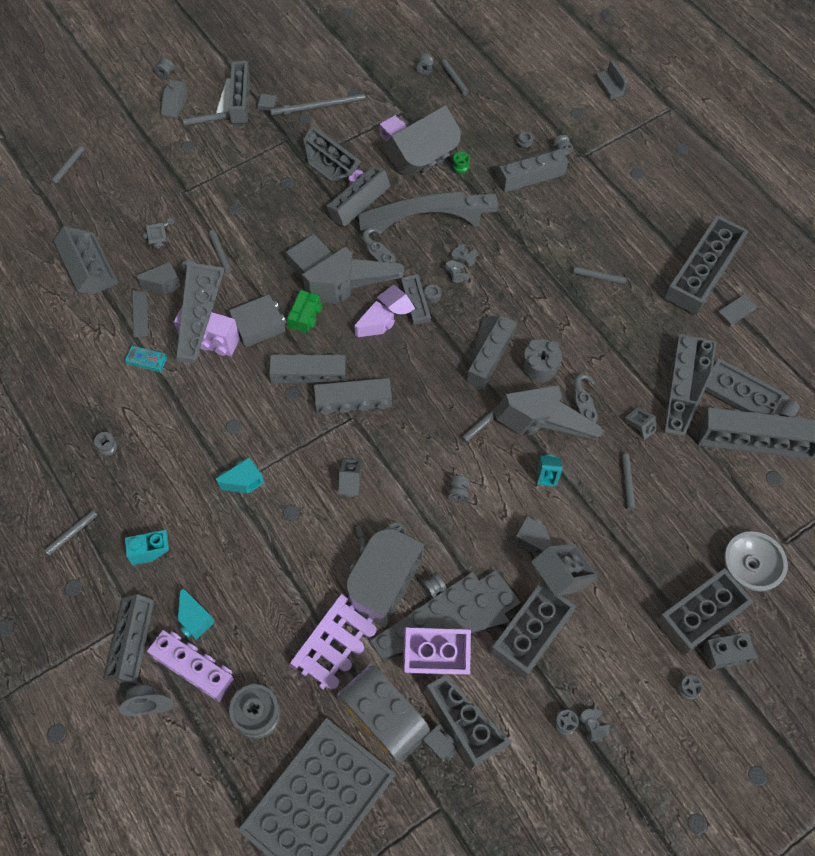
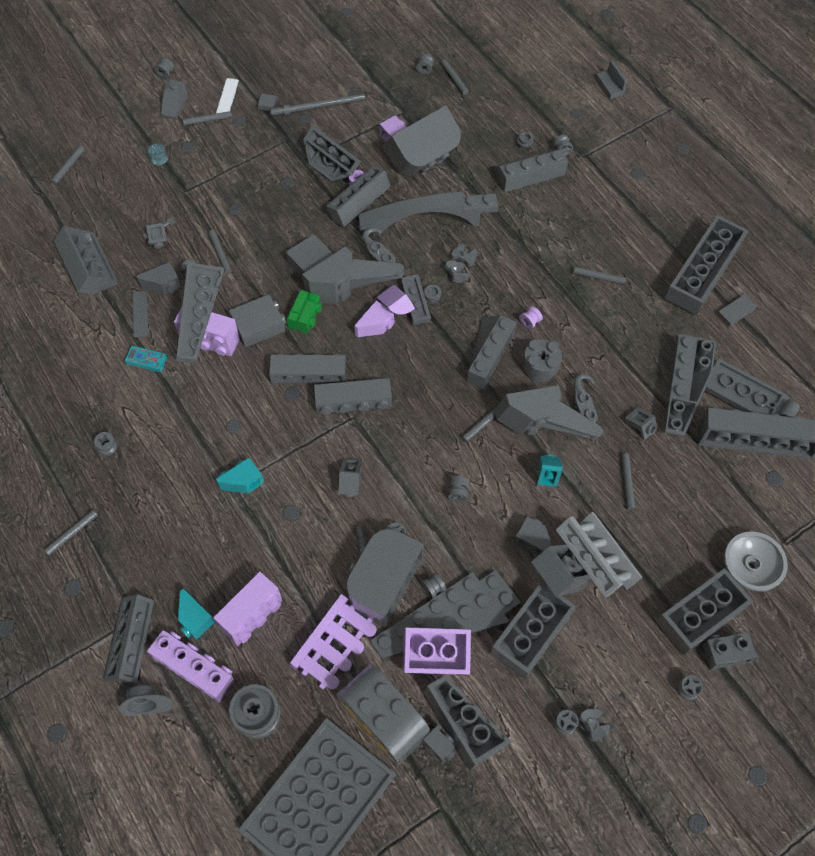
(146, 547): teal slope -> none
(157, 154): none -> clear light blue wheel
(239, 92): dark grey brick -> none
(249, 609): none -> lavender brick
(461, 162): green wheel -> none
(530, 317): none -> lavender wheel
(599, 554): none -> light grey fence

